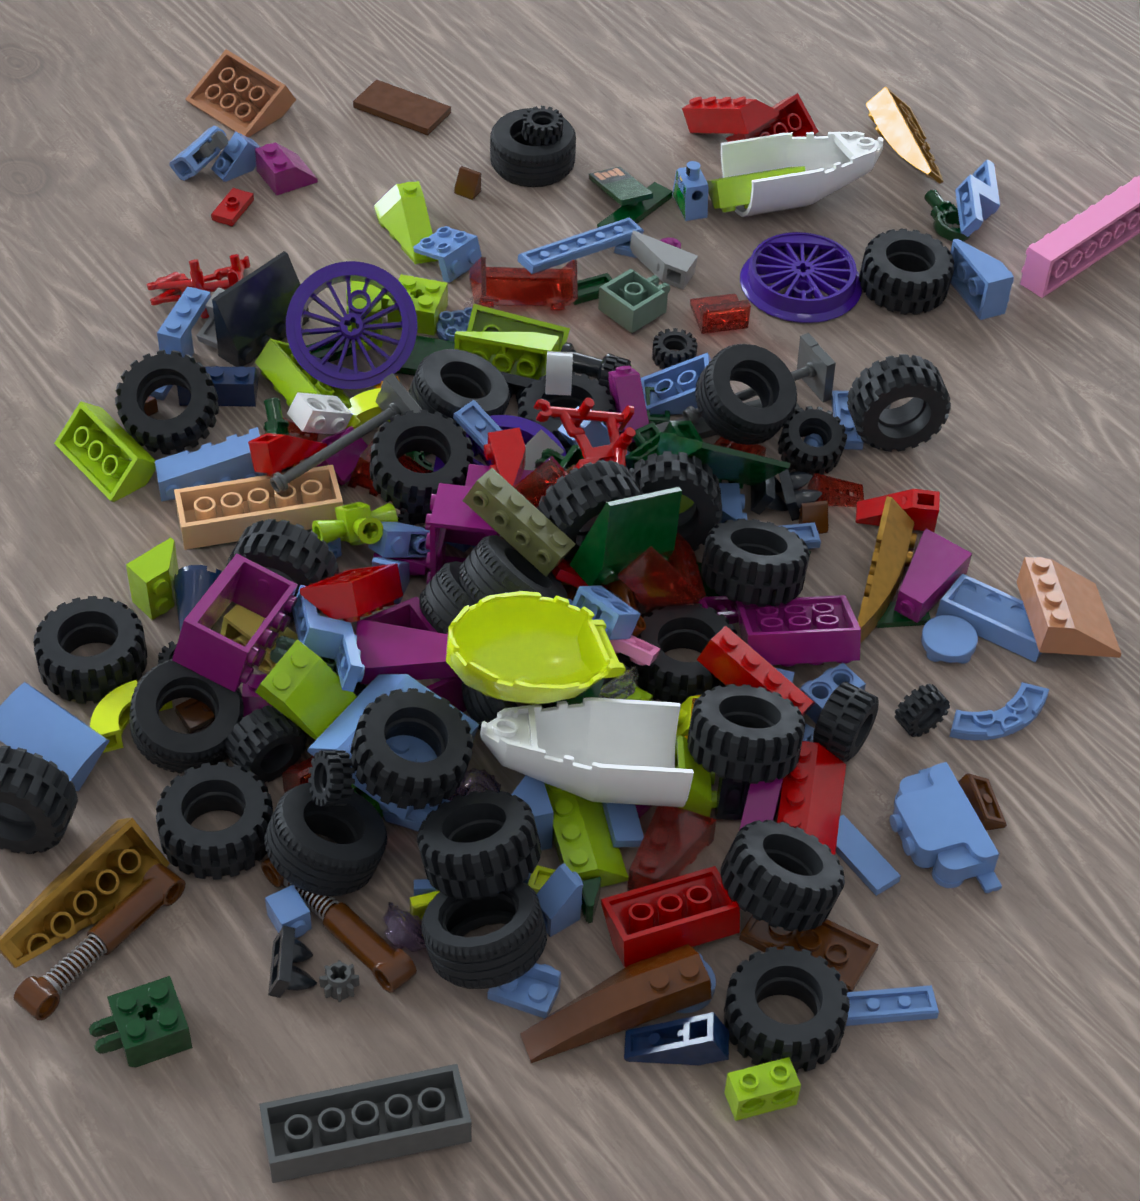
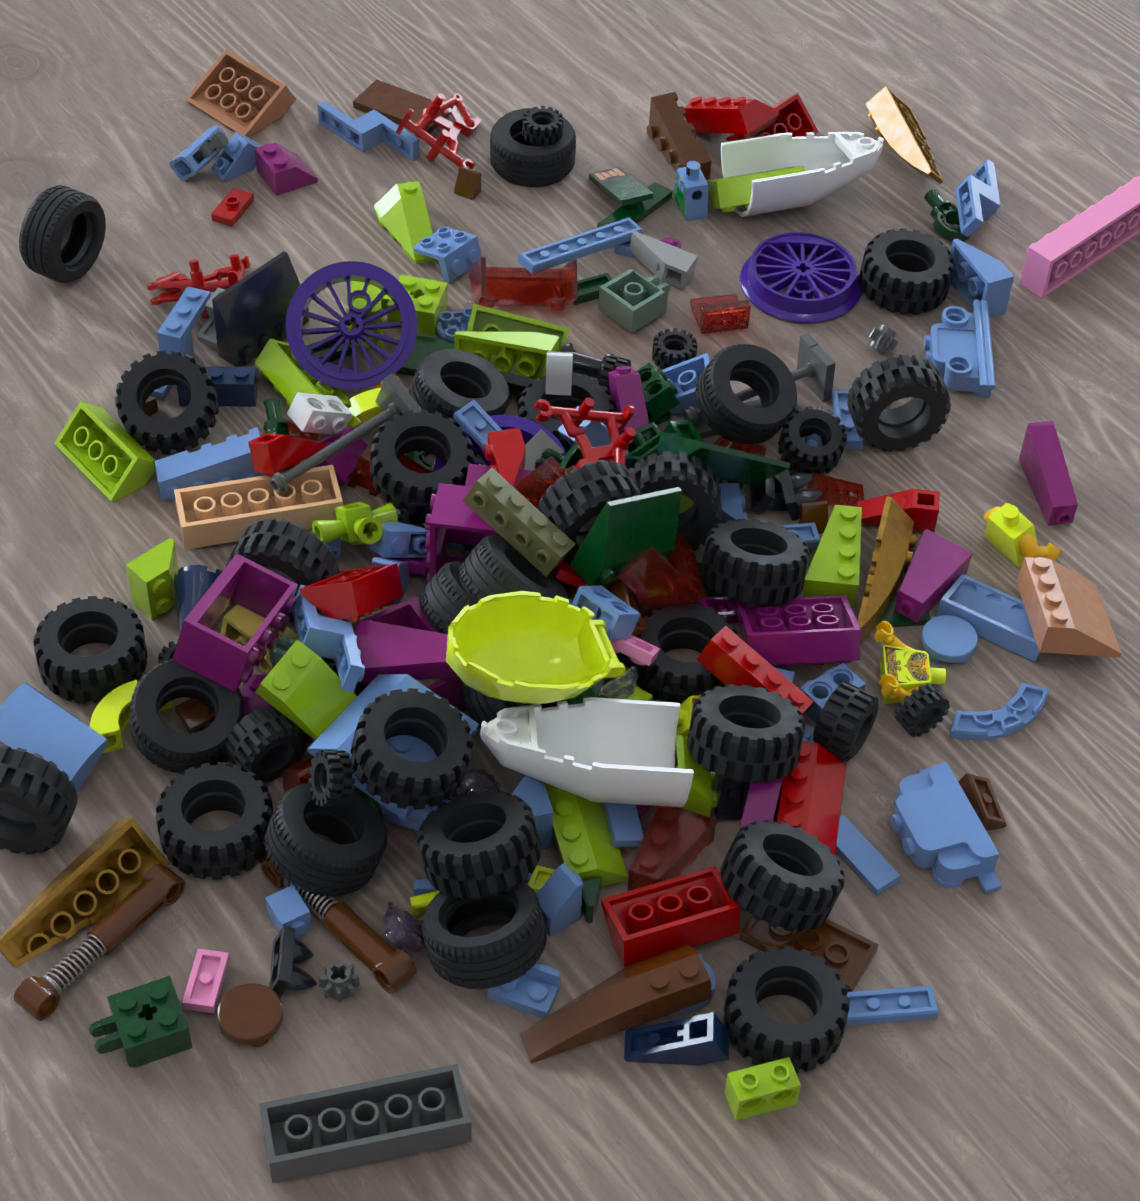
(62, 233): none -> black tyre
(206, 981): none -> bright pink plate
(250, 1014): none -> reddish brown tile
(368, 130): none -> medium blue bracket
(434, 114): none -> red piece
(658, 393): none -> dark green brick
(674, 136): none -> reddish brown wedge
(837, 558): none -> lime wedge
(882, 338): none -> dark grey gear
(903, 667): none -> torso
(963, 349): none -> medium blue brick
(1015, 535): none -> neon yellow torso
(1048, 473): none -> magenta slope

